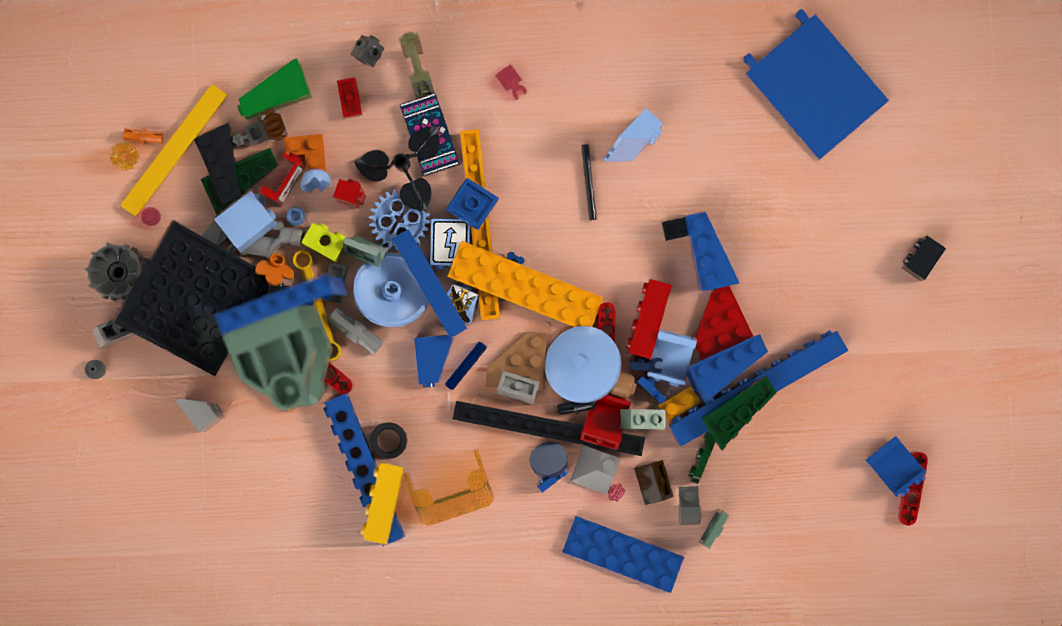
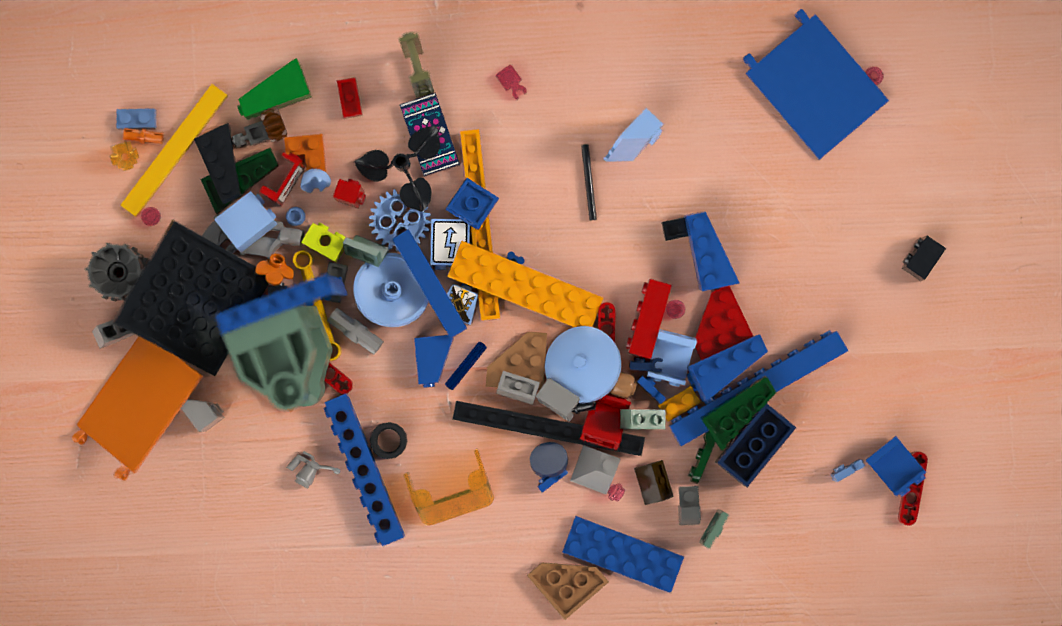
(95, 369): dark grey tile -> none
(136, 118): none -> medium blue plate
(137, 404): none -> orange flag
(308, 472): none -> light grey piece
(367, 50): dark grey brick -> none
(383, 503): yellow brick -> none
(558, 399): none -> light grey panel
(567, 585): none -> medium nougat plate
(675, 309): none -> clear pink plate
(755, 445): none -> dark blue brick
(844, 471): none -> medium blue plate
(878, 71): none -> clear pink plate

